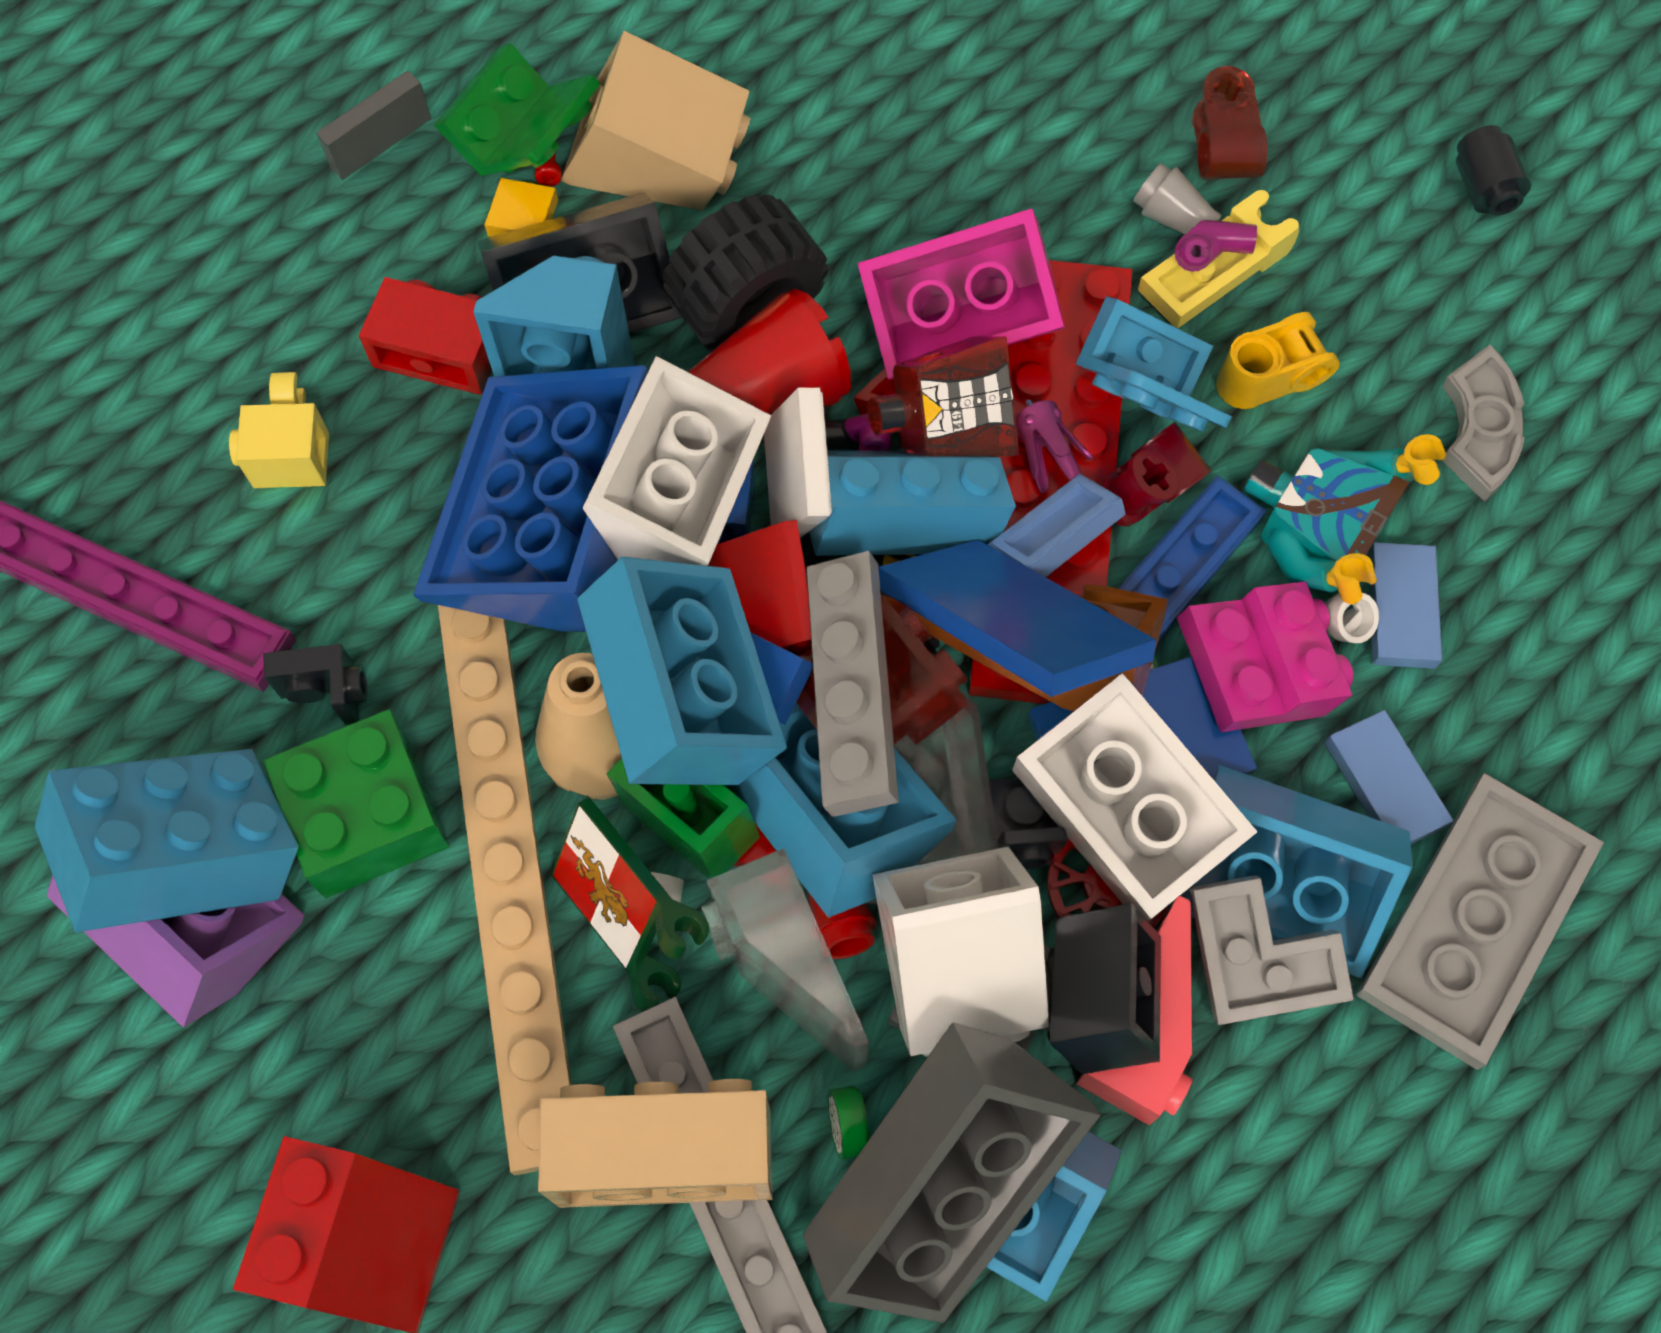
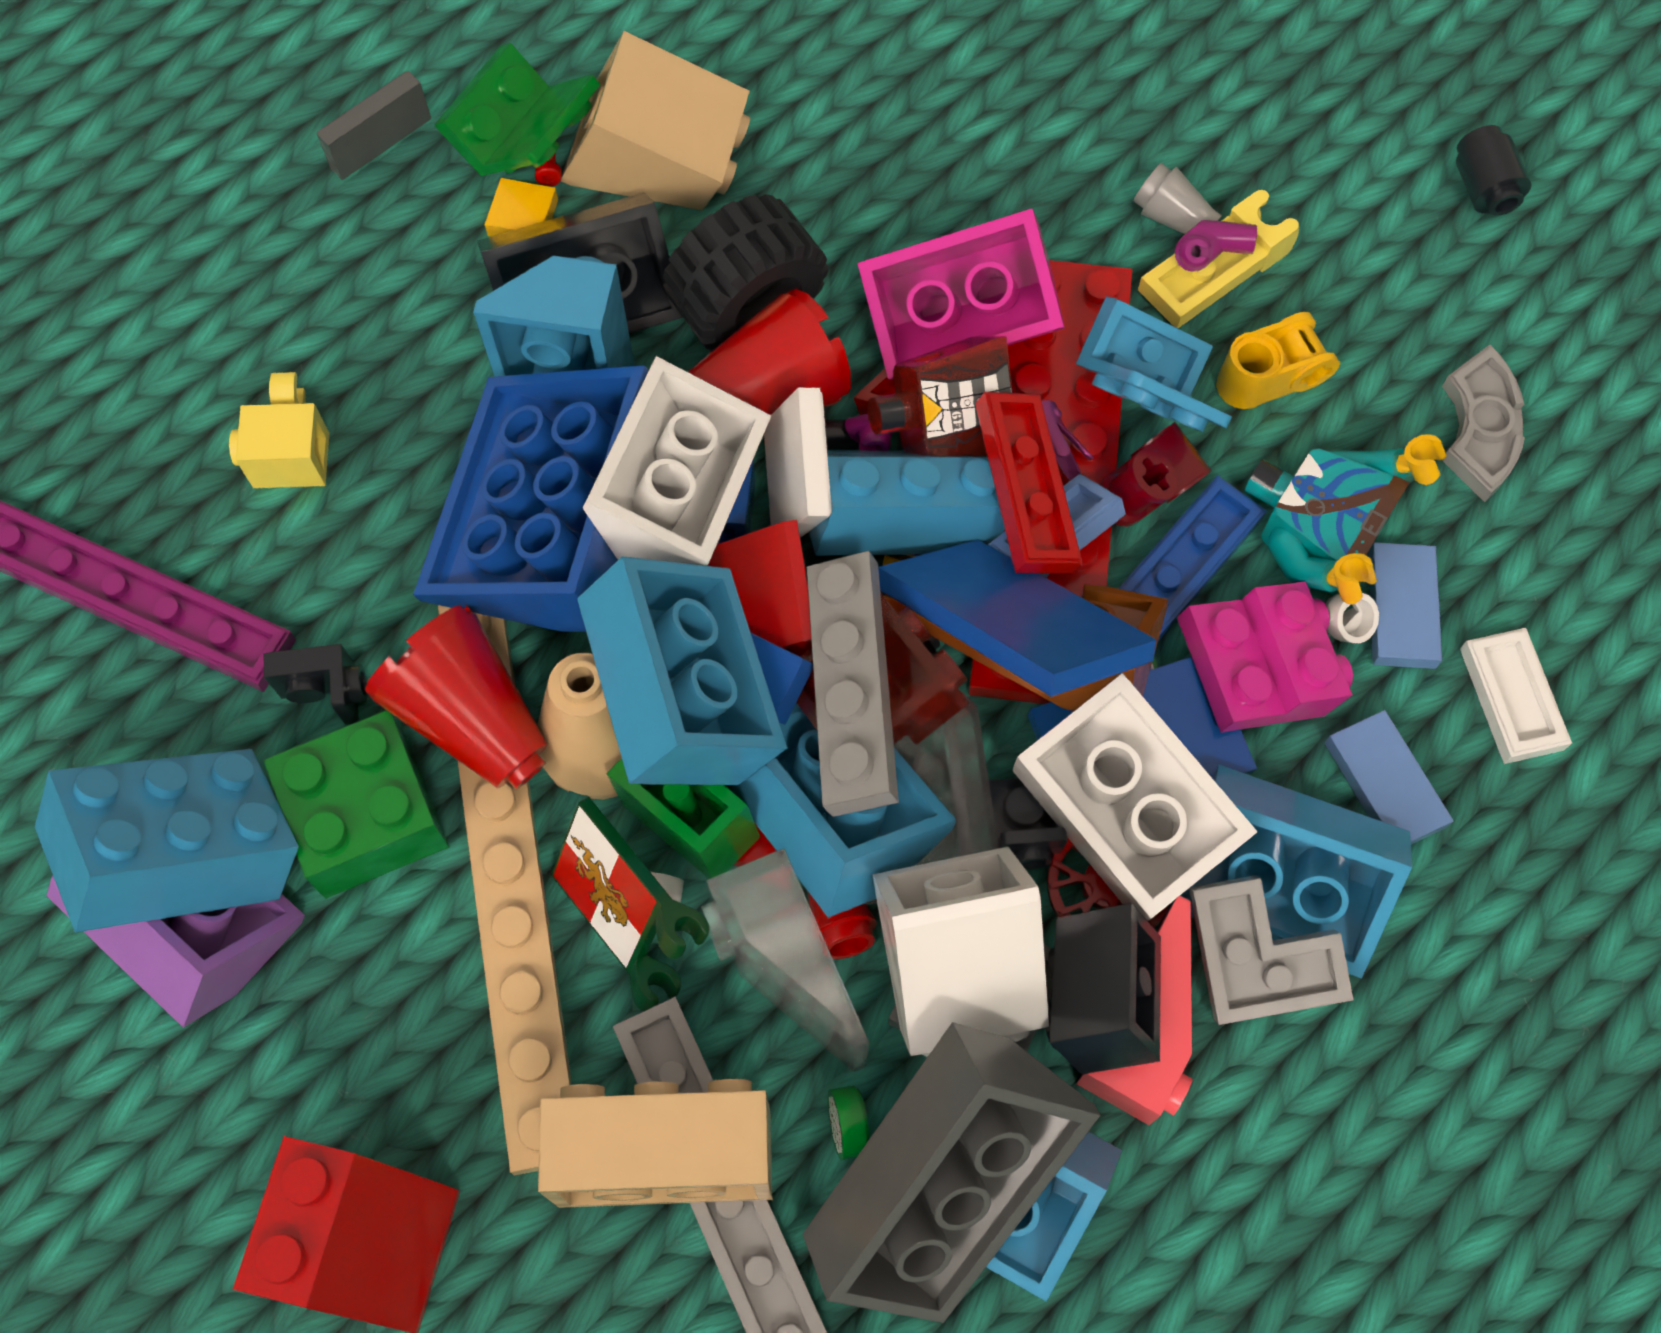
(426, 335): red brick -> none
(462, 699): none -> red cone
(1028, 483): none -> red tile
(1229, 127): clear red piece -> none
(1480, 921): light grey plate -> none
(1515, 696): none -> white tile

